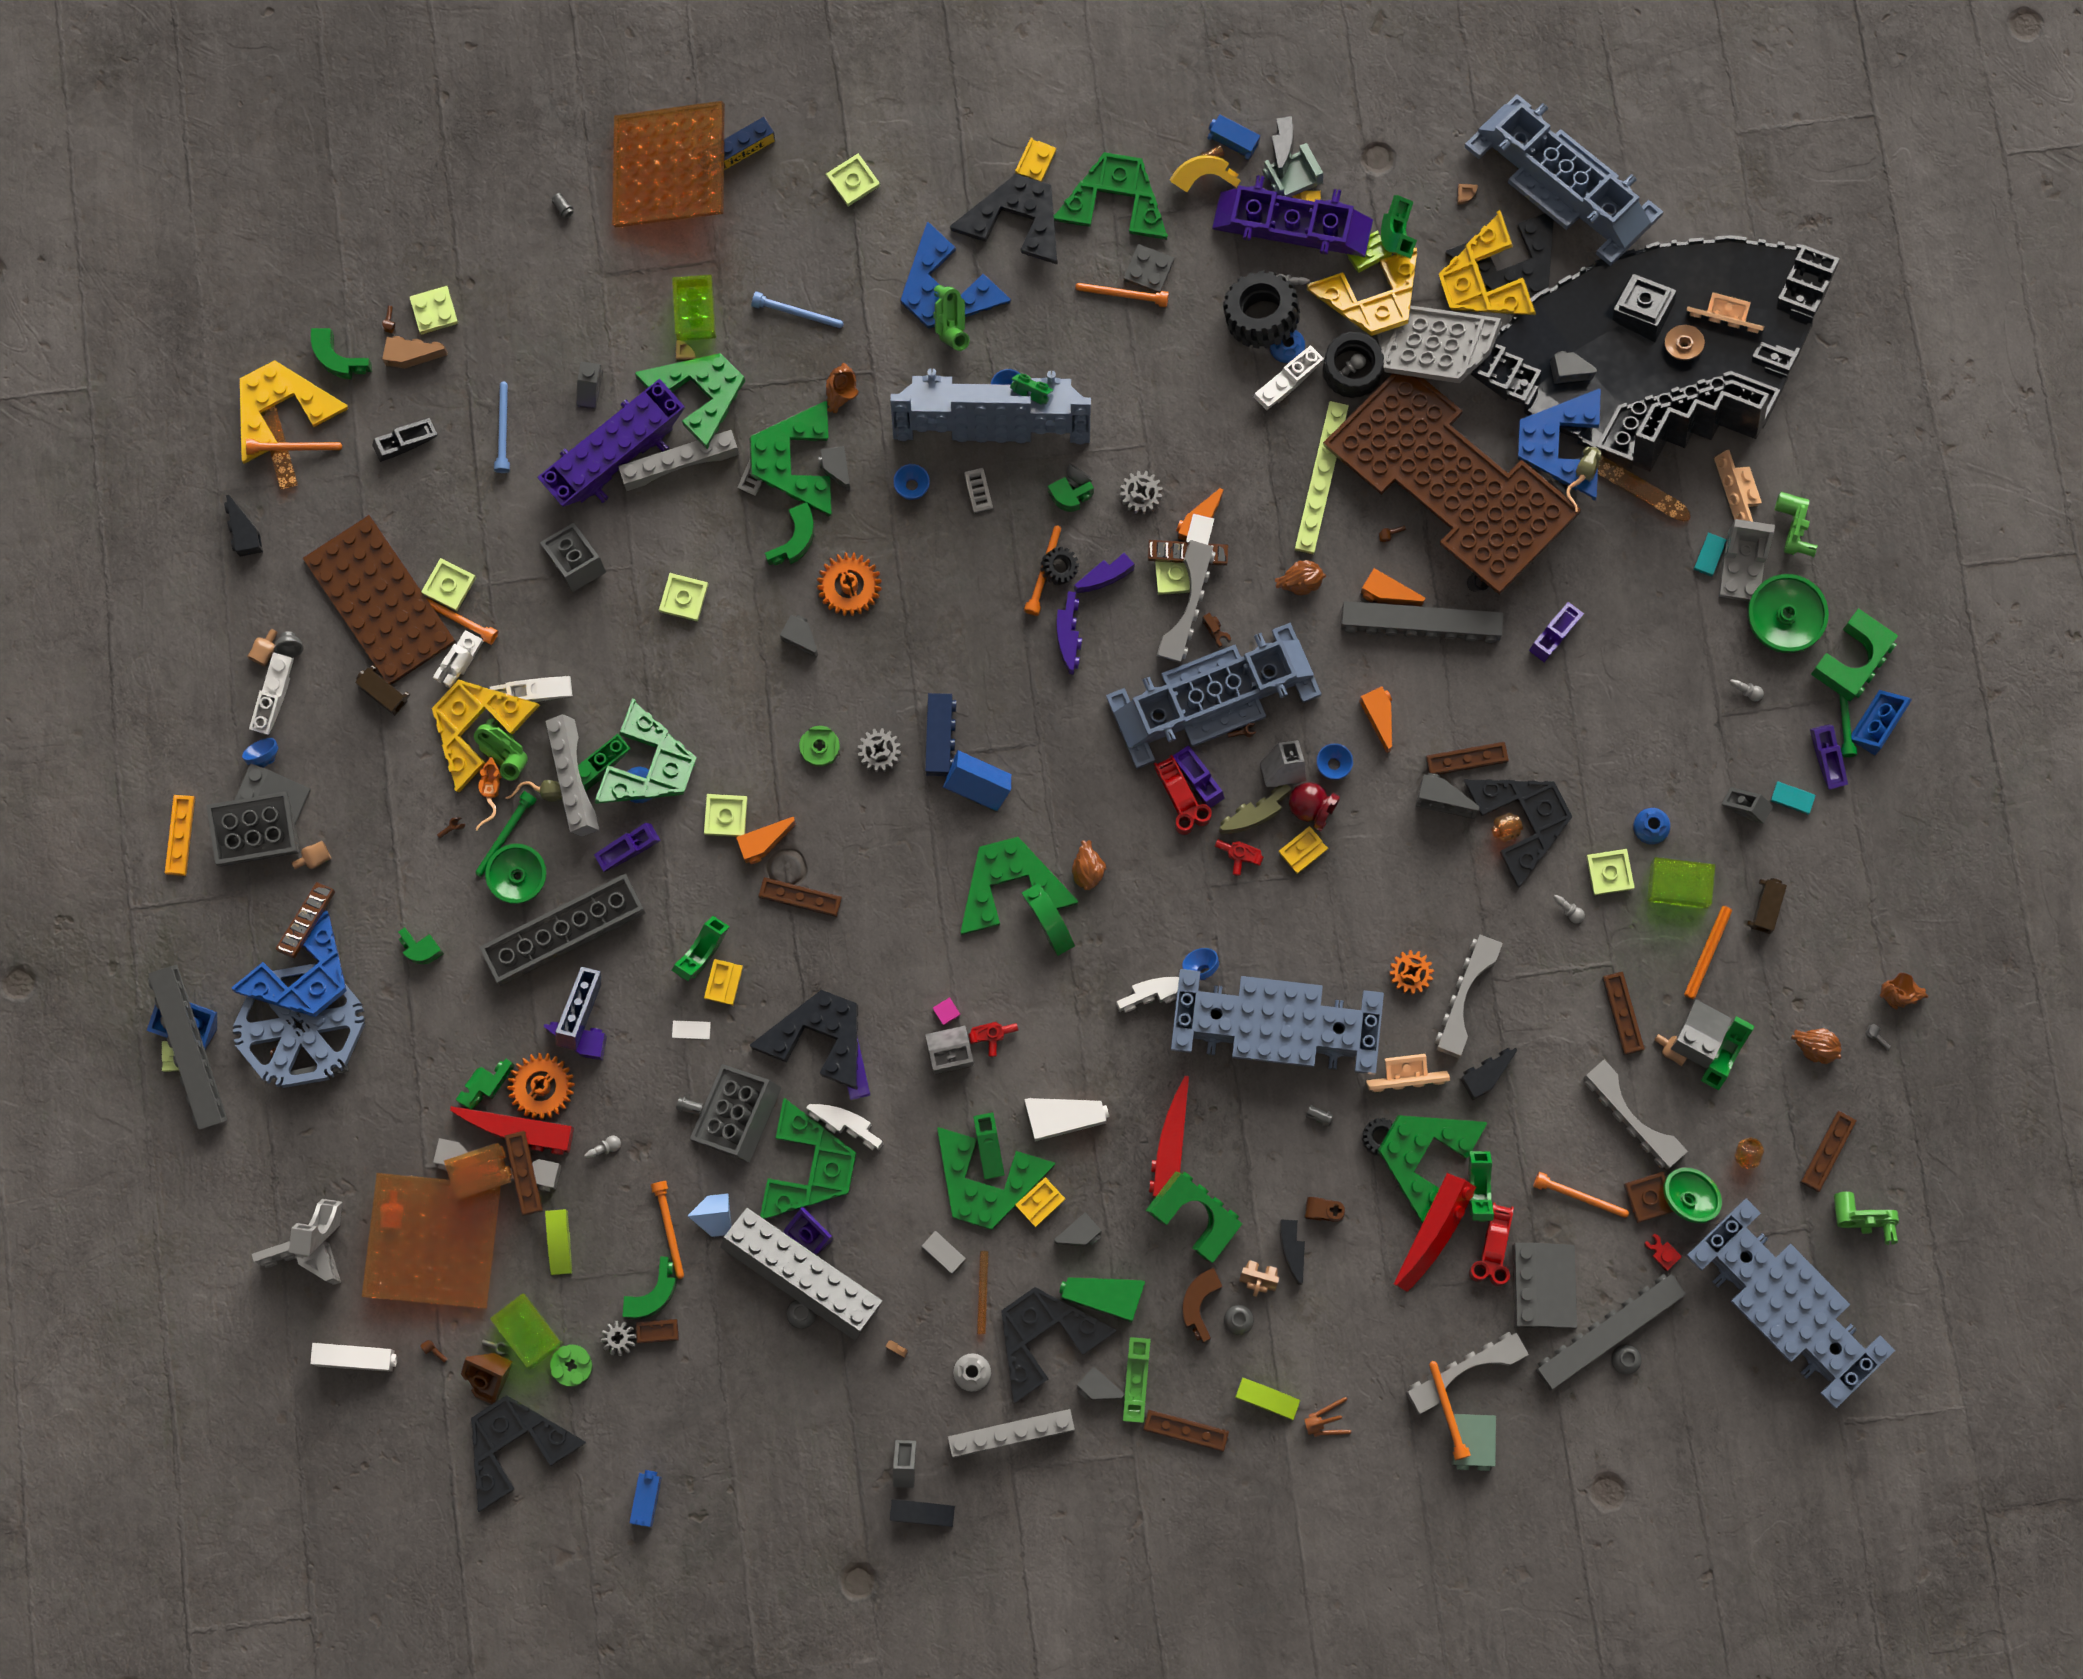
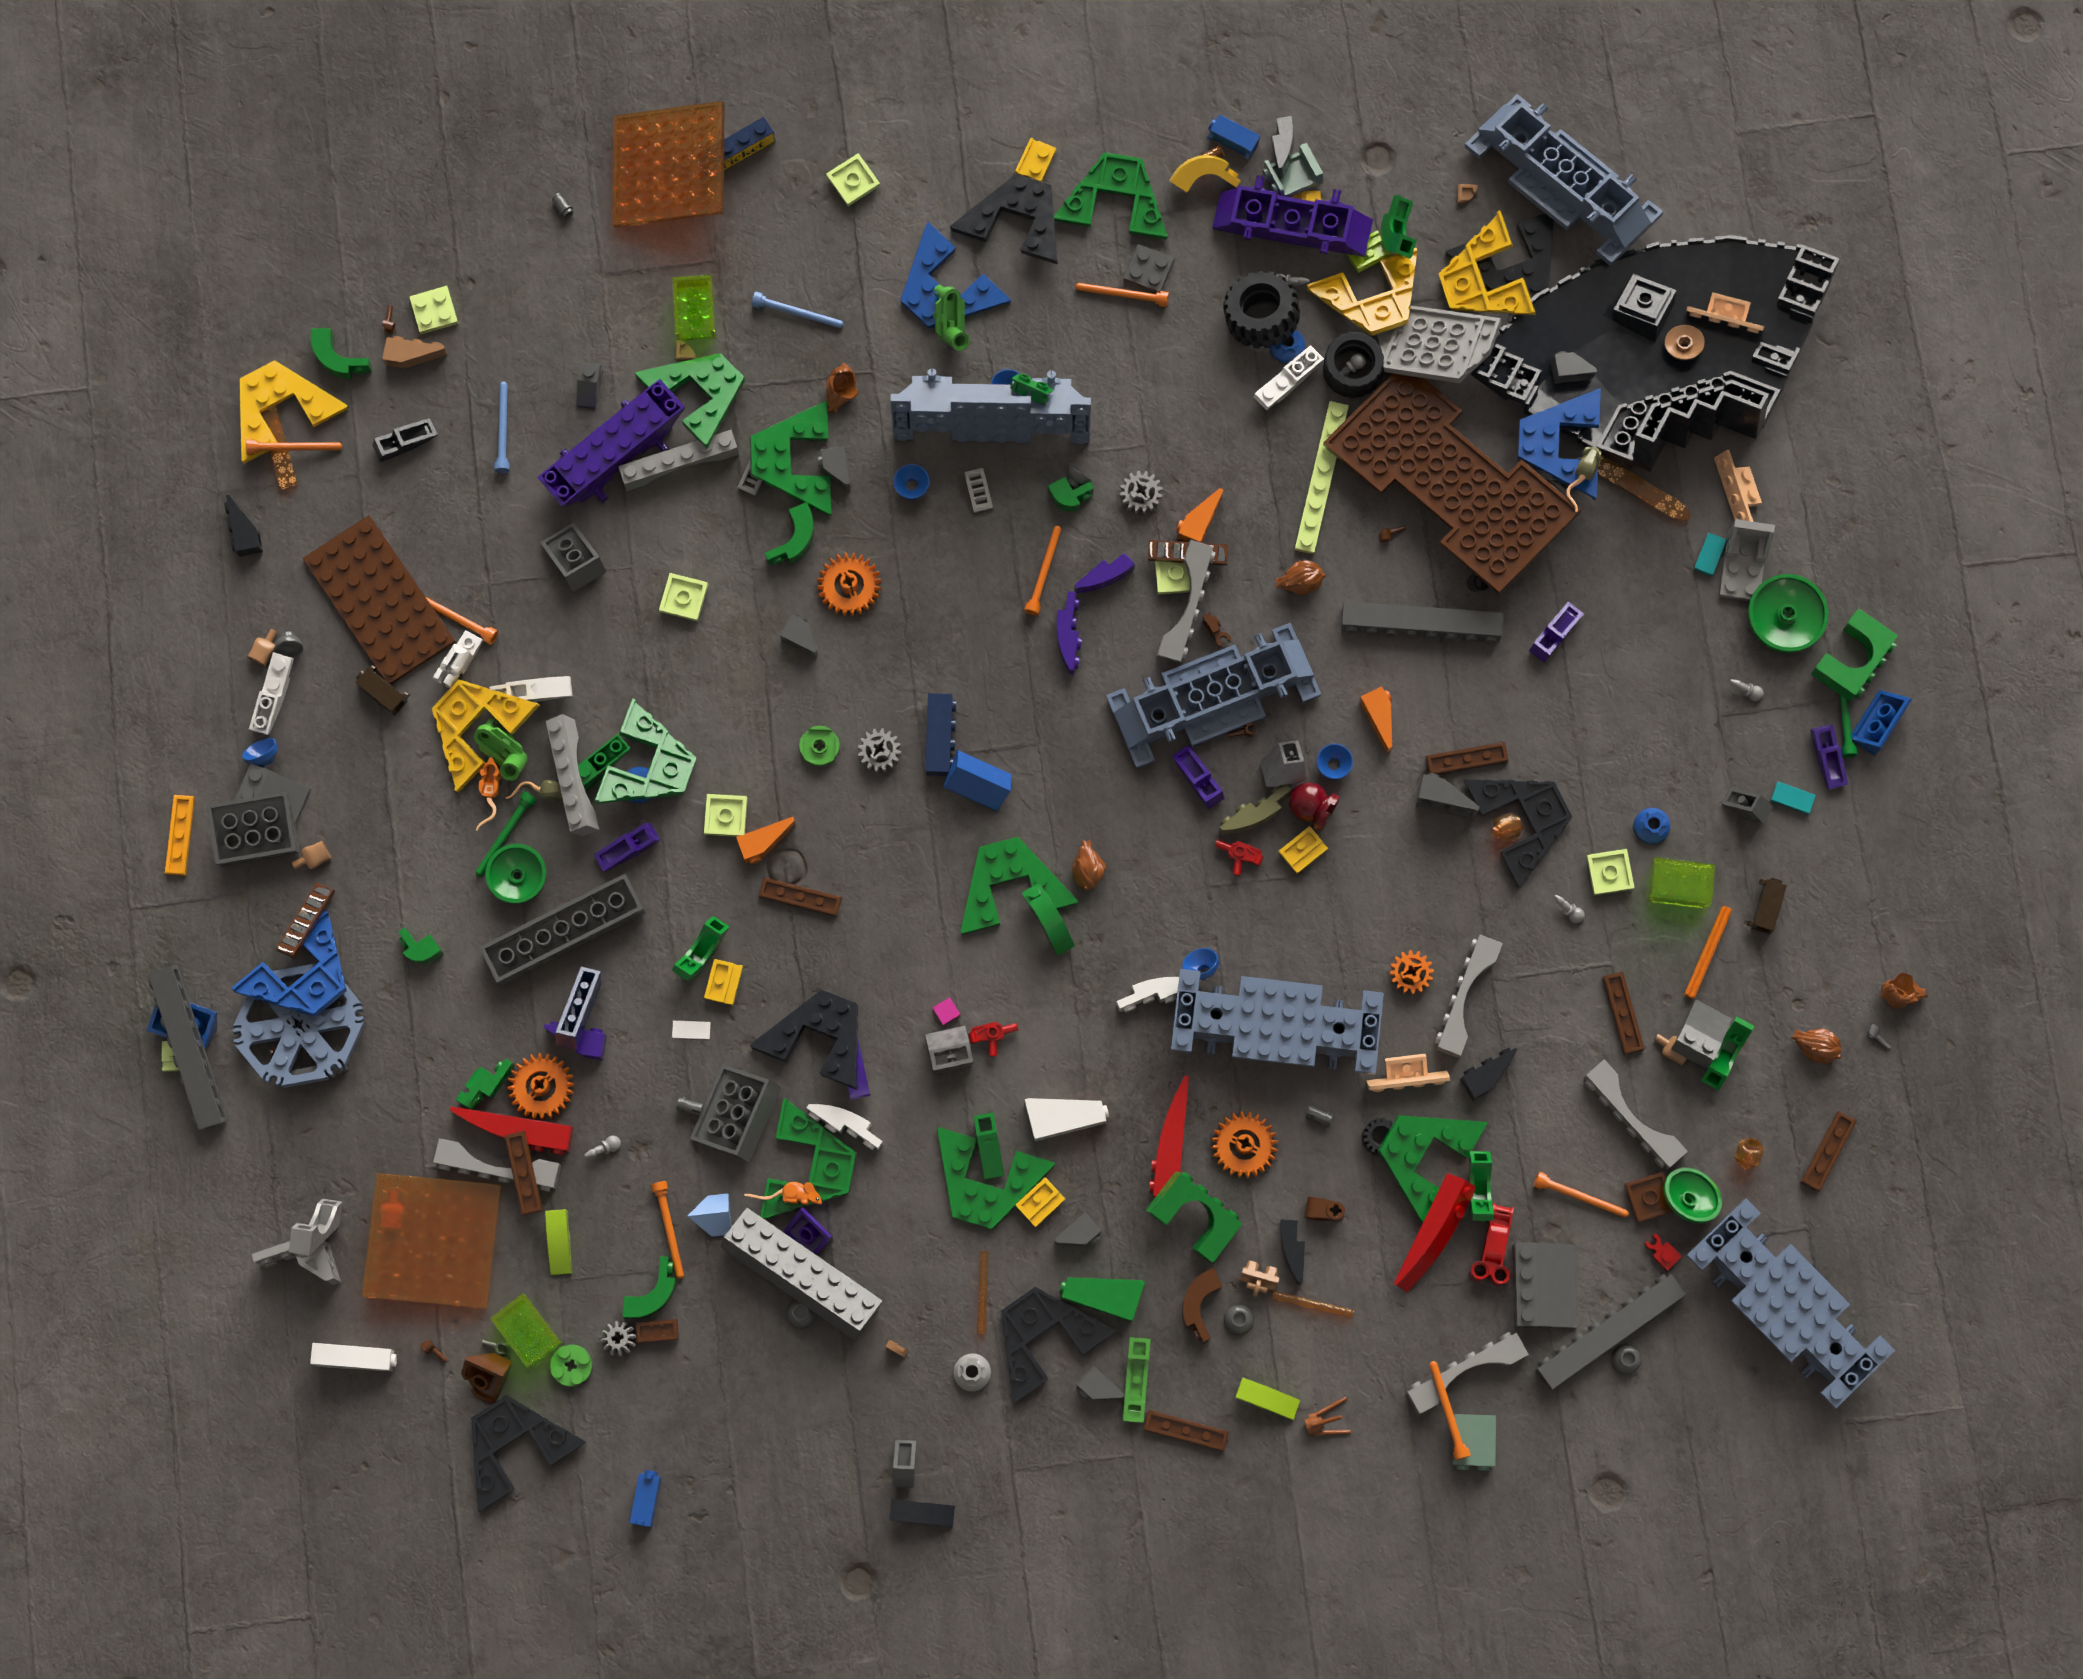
(448, 584): yellowish green plate -> none
(453, 824): reddish brown hand -> none
(478, 1171): clear orange slope -> none
(794, 1193): none -> orange animal
(943, 1252): light grey tile -> none
(1011, 1433): light grey arch -> none
(1070, 561): black tyre -> none
(1181, 796): red piece -> none
(1200, 529): white sticker -> none
(1262, 1154): none -> orange gear
(1312, 1304): none -> clear orange bar
(1389, 591): orange slope -> none
(1797, 508): bright green piece -> none
(1850, 1218): bright green piece -> none

